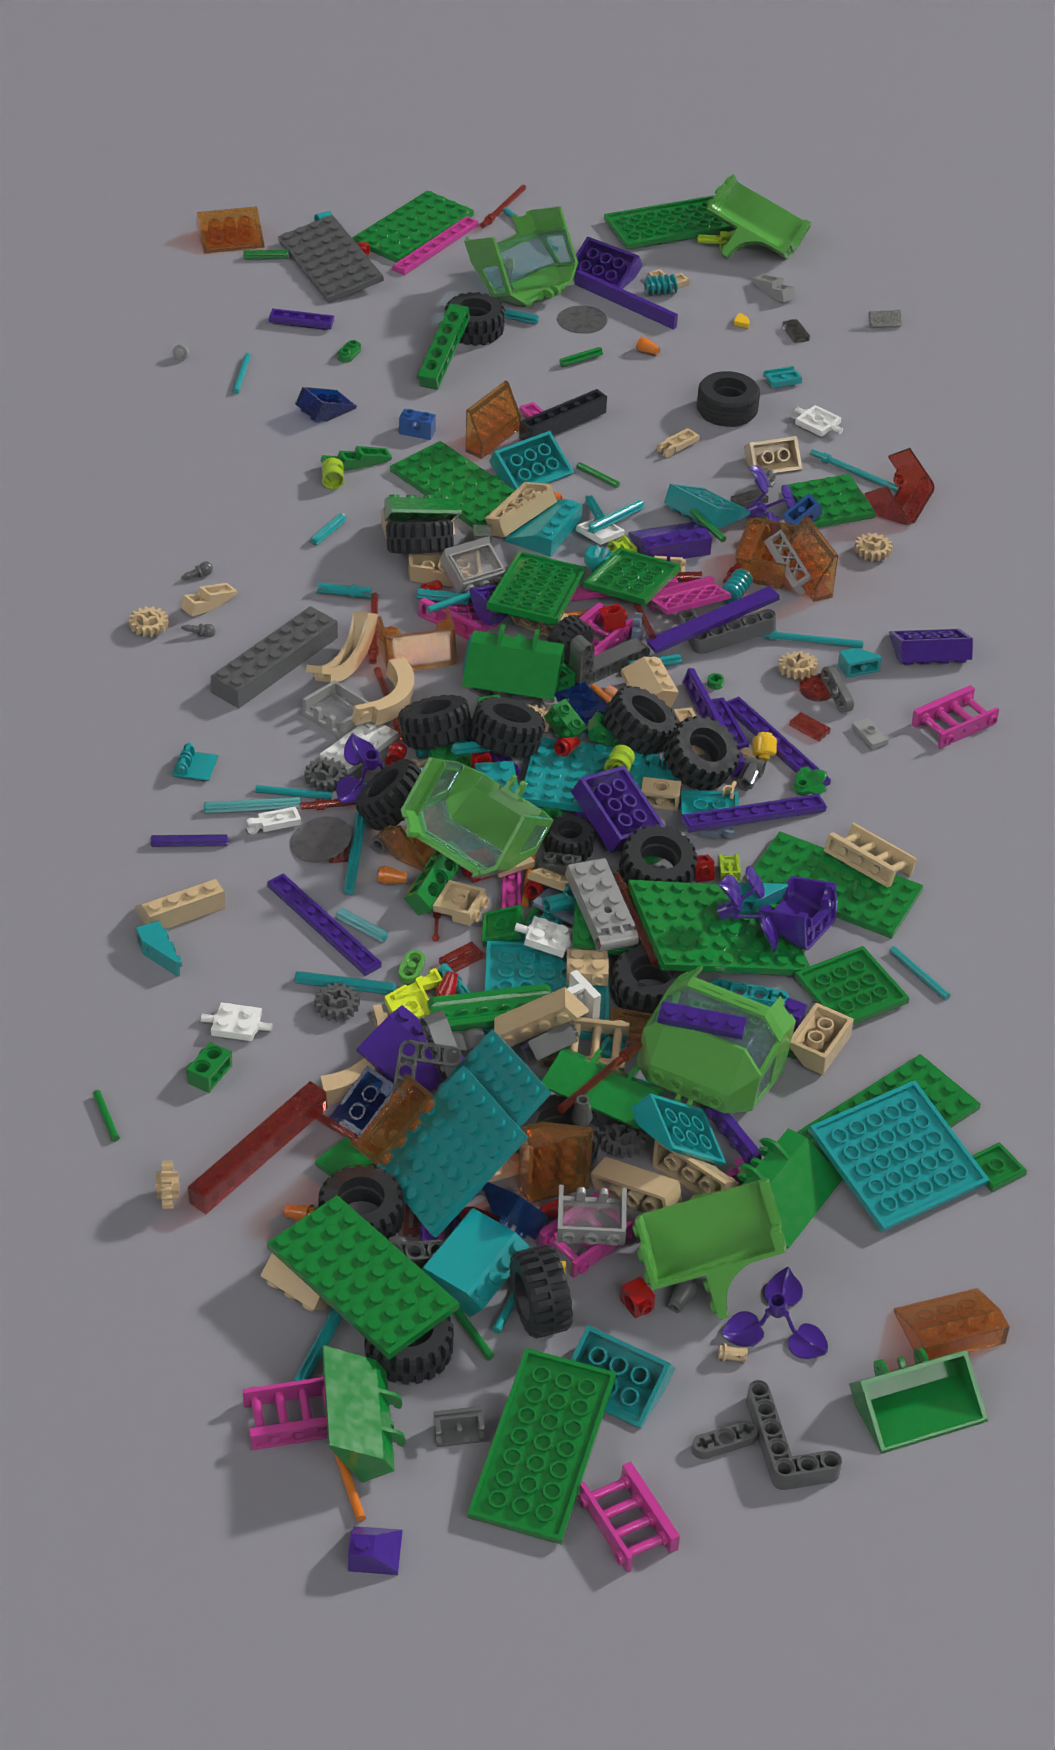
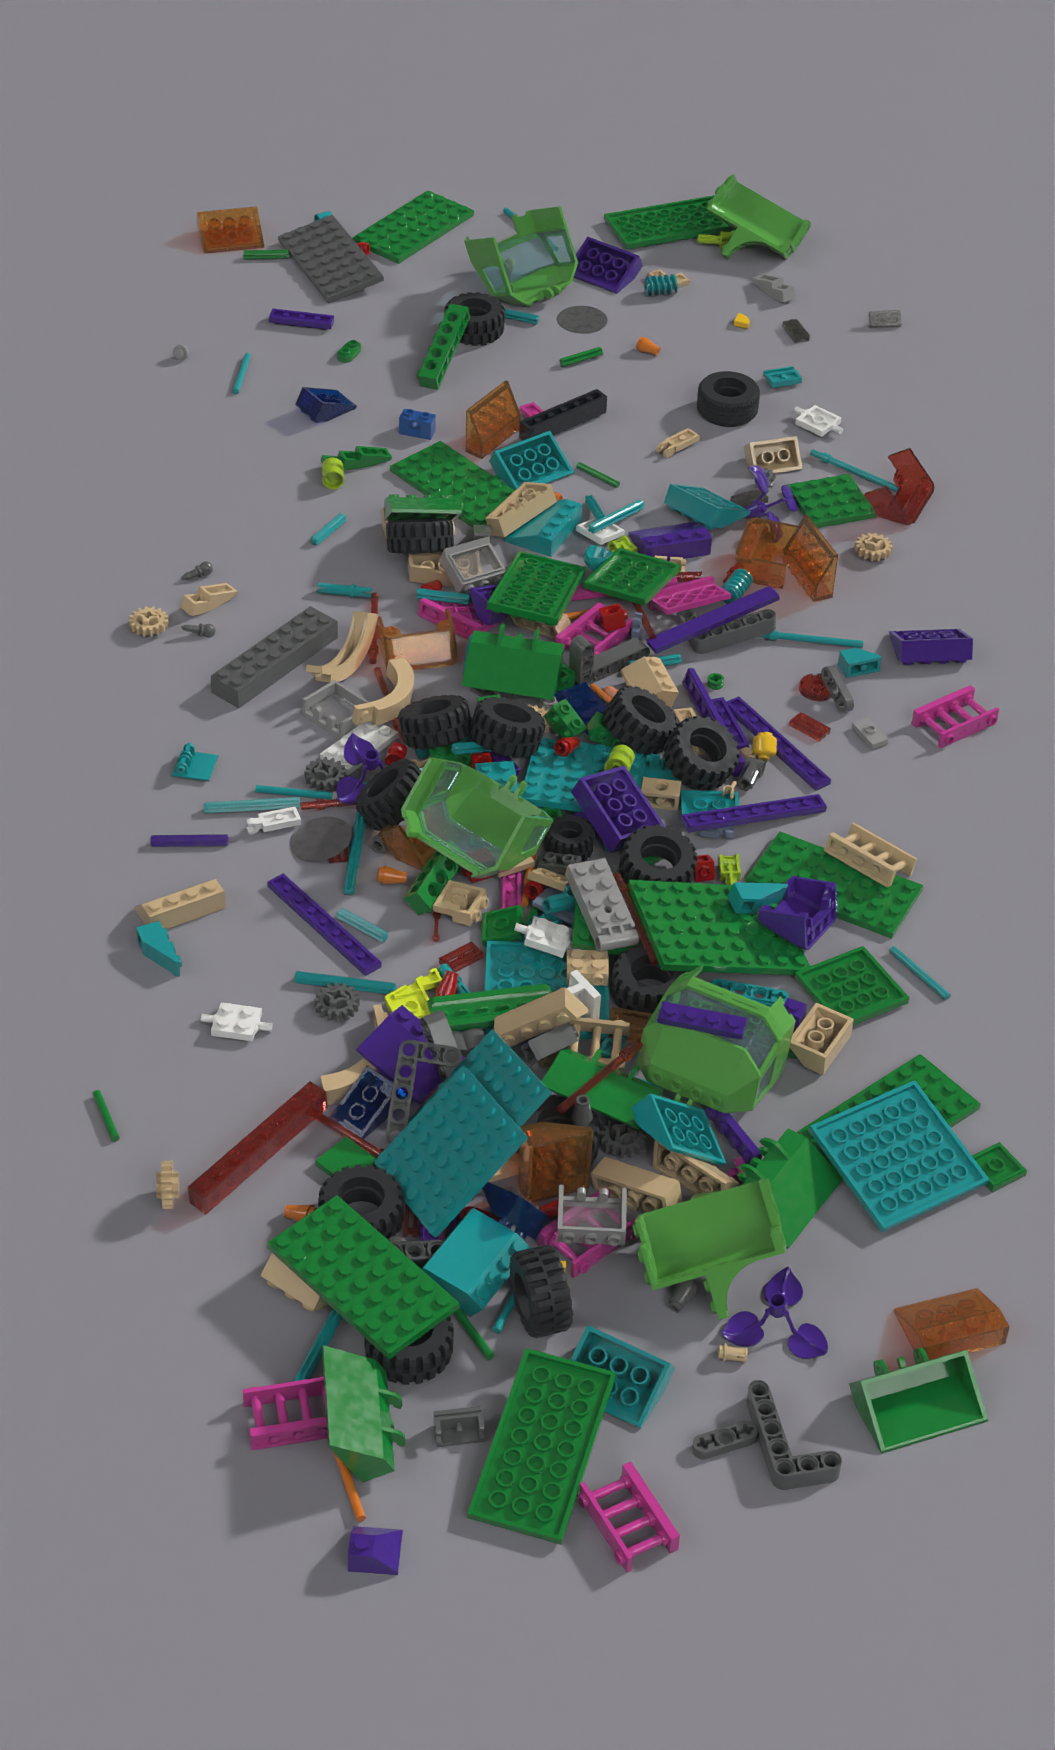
(209, 1067): green brick -> none
(395, 1121): clear orange windscreen -> none
(411, 966): bright green plate -> none
(435, 246): dark pink tile -> none
(449, 602): teal bar -> none
(490, 218): clear red bar -> none
(566, 630): black tyre -> none
(626, 299): dark purple tile -> none
(637, 1297): red brick -> none
(708, 525): green bar -> none
(733, 907): dark purple plant -> none
(777, 550): light grey fence -> none
(798, 665): tan gear -> none
(806, 506): blue brick -> none
(809, 781): green plate -> none

